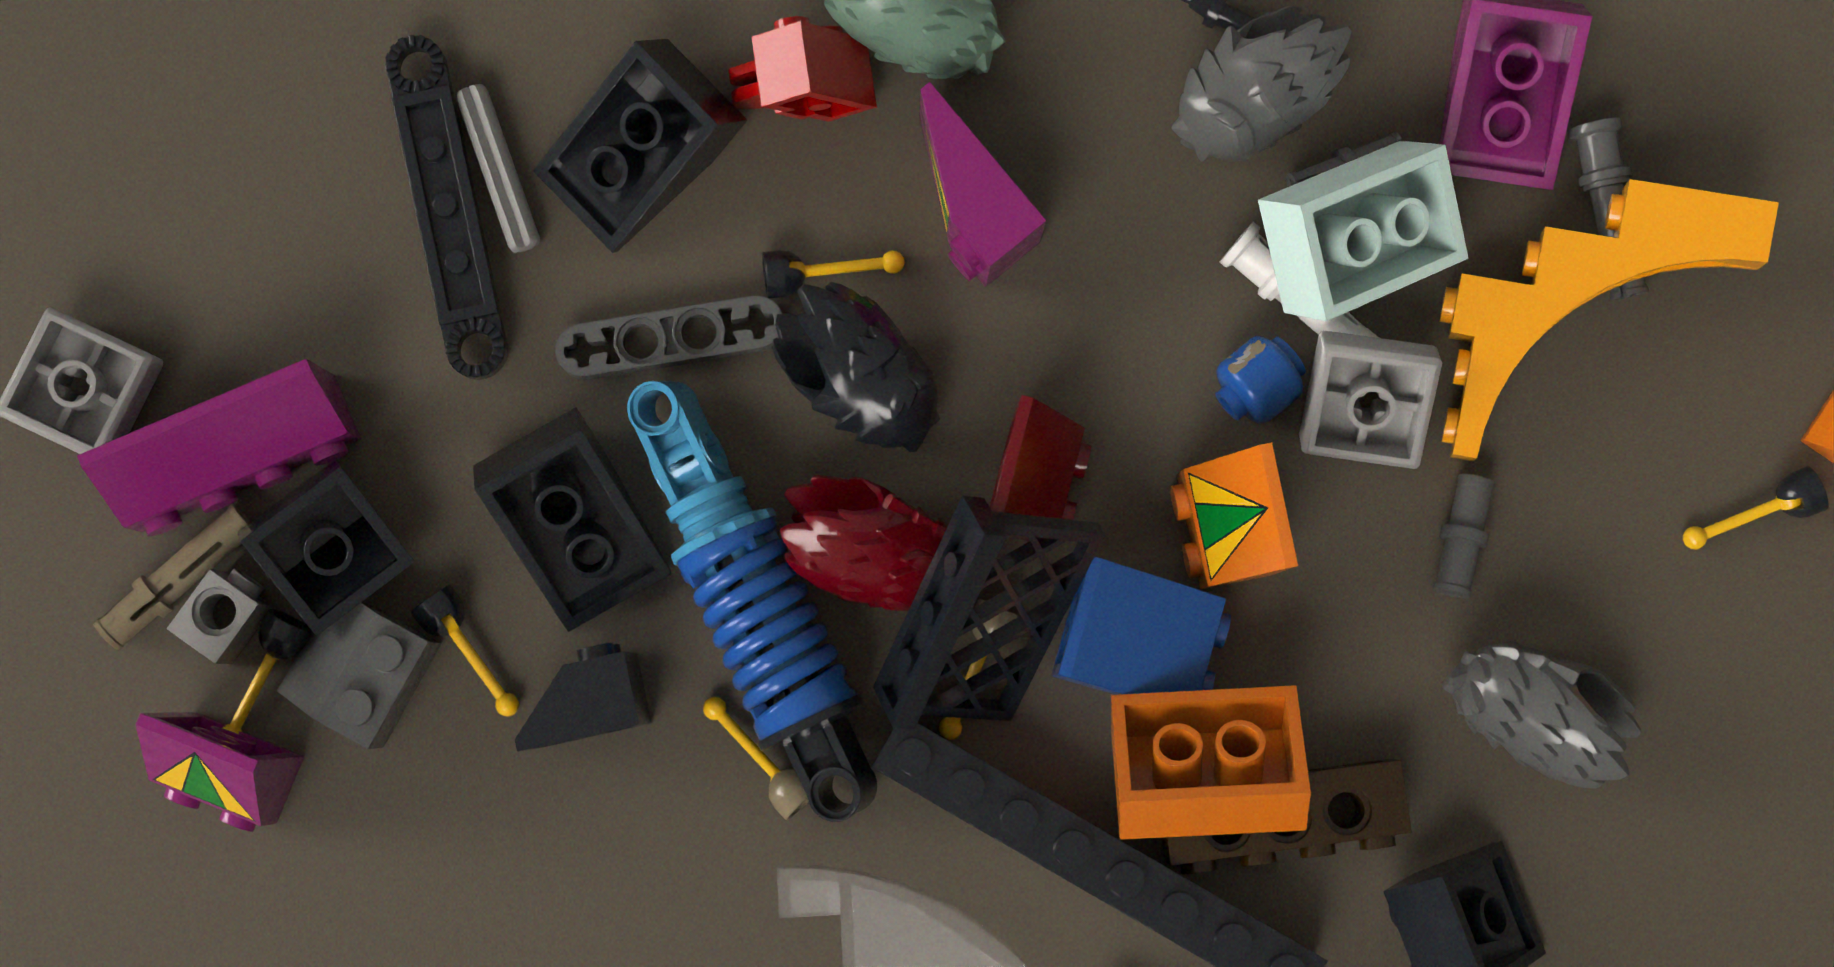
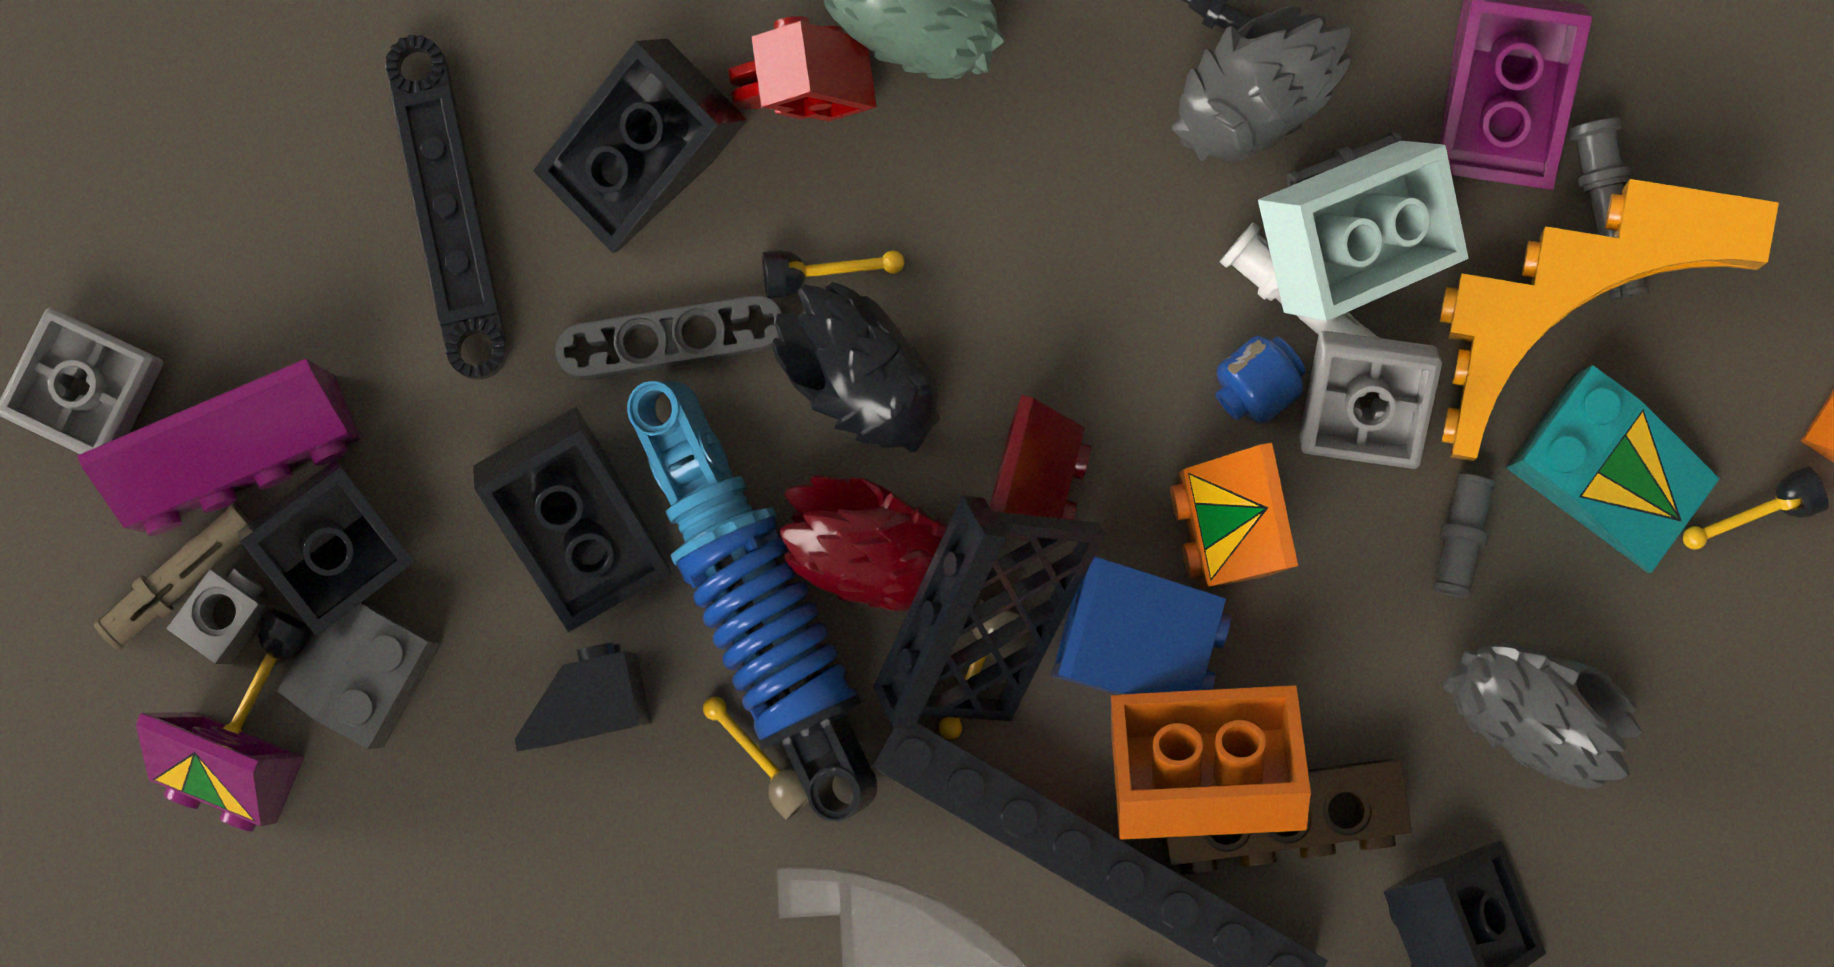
(443, 616): hinge -> none
(498, 168): light grey axle -> none
(982, 208): magenta slope -> none
(1614, 467): none -> teal slope

